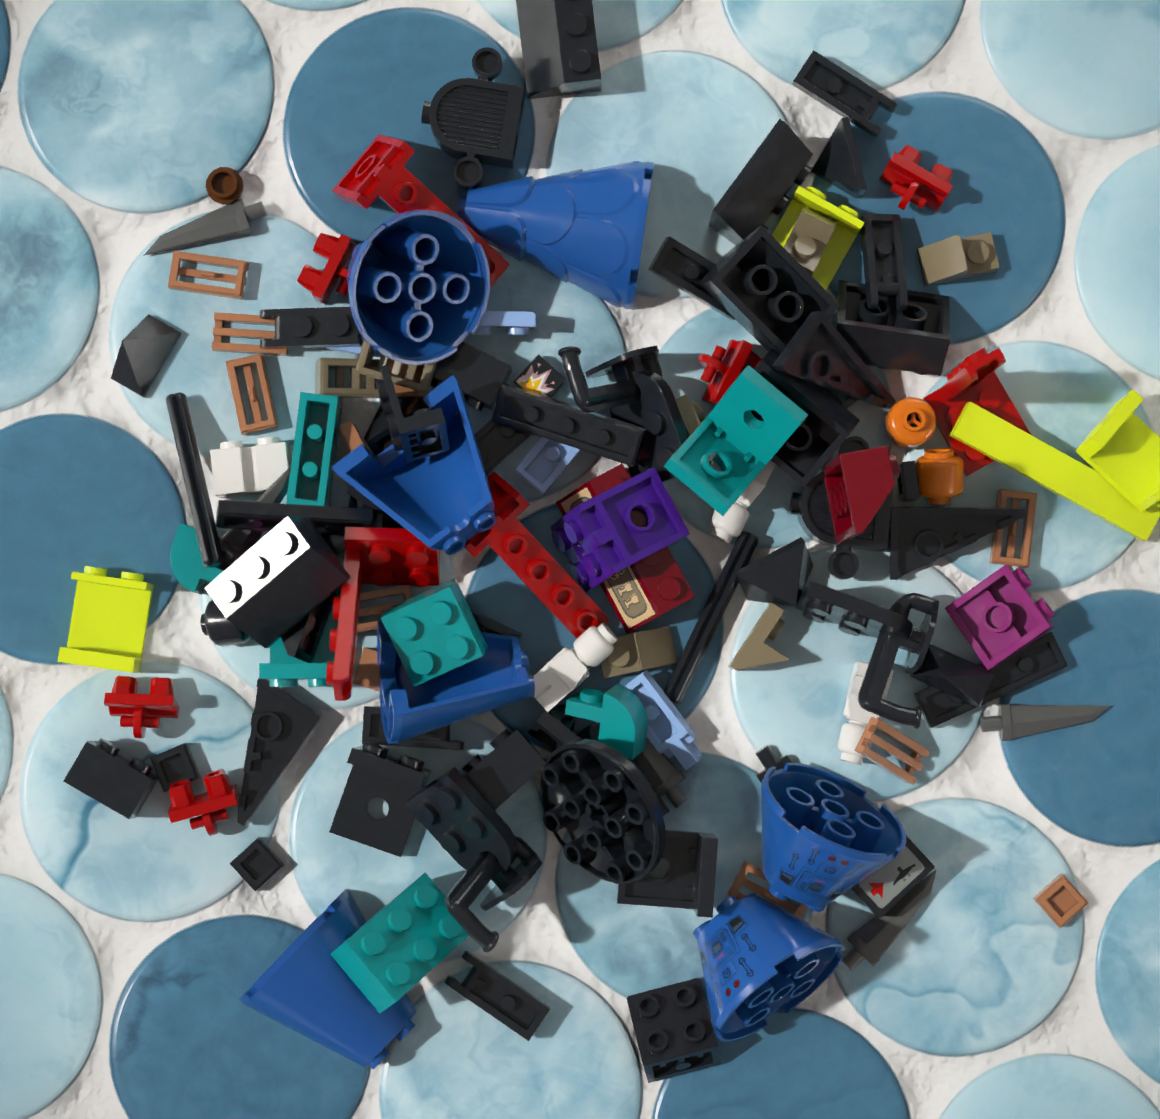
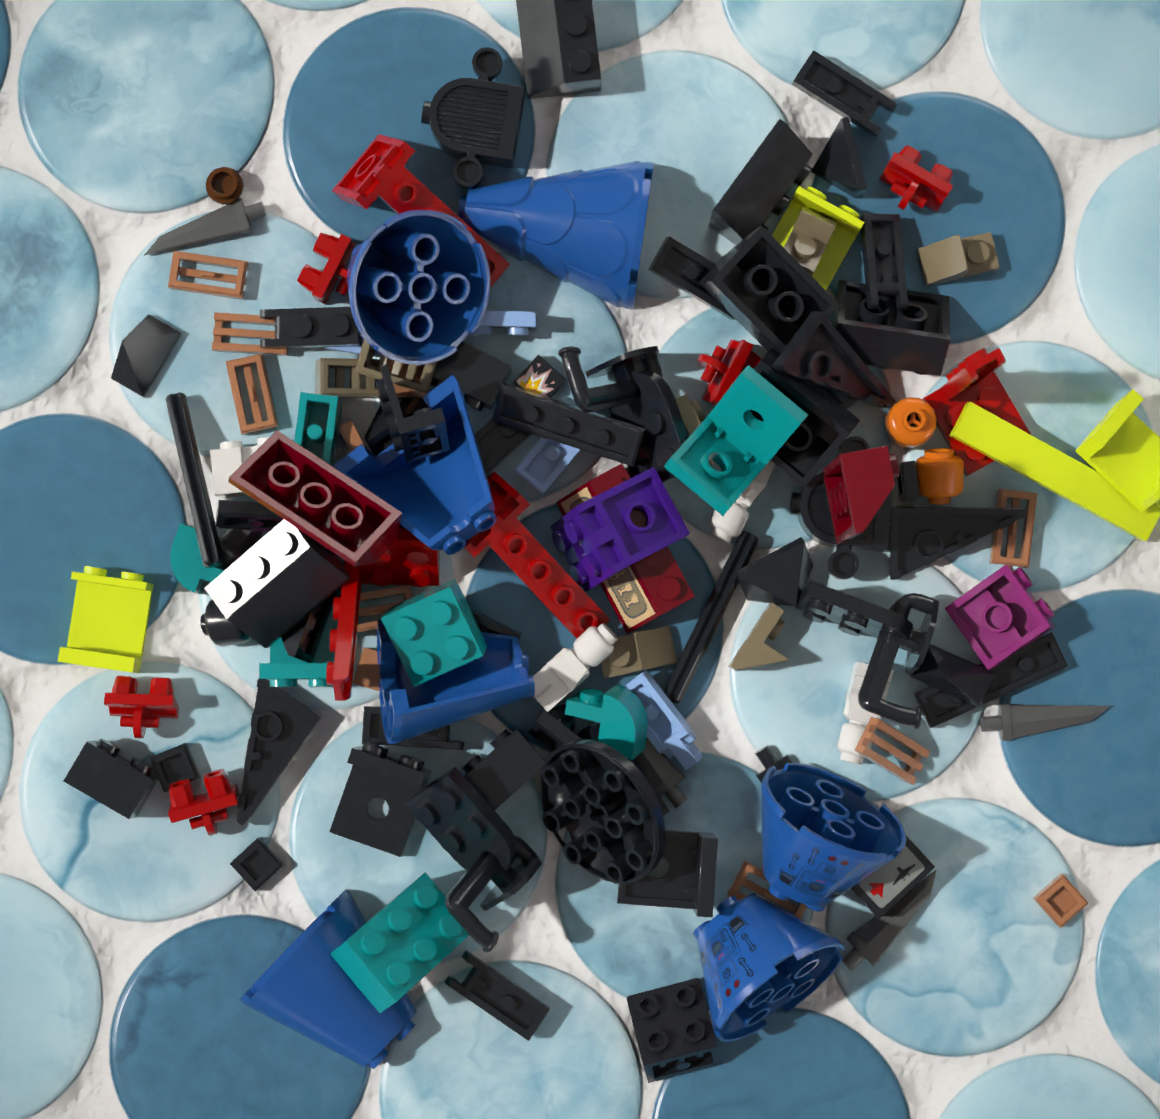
(318, 500): none -> dark red slope

